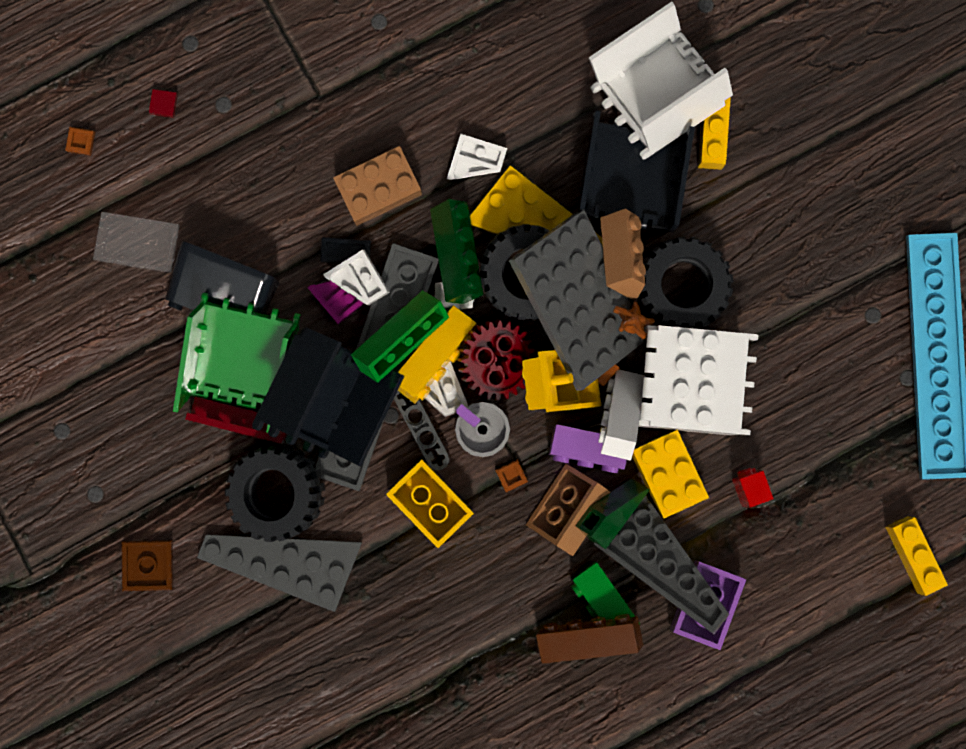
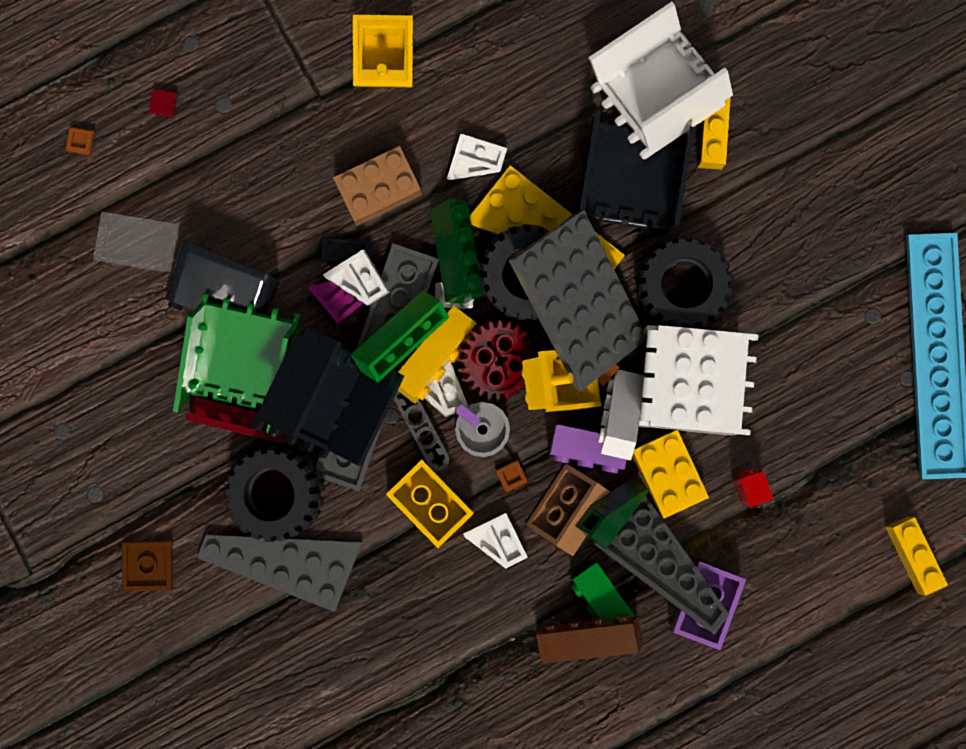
(383, 50): none -> yellow piece
(498, 541): none -> white wing
(623, 253): medium nougat slope -> none
(632, 320): dark orange animal -> none

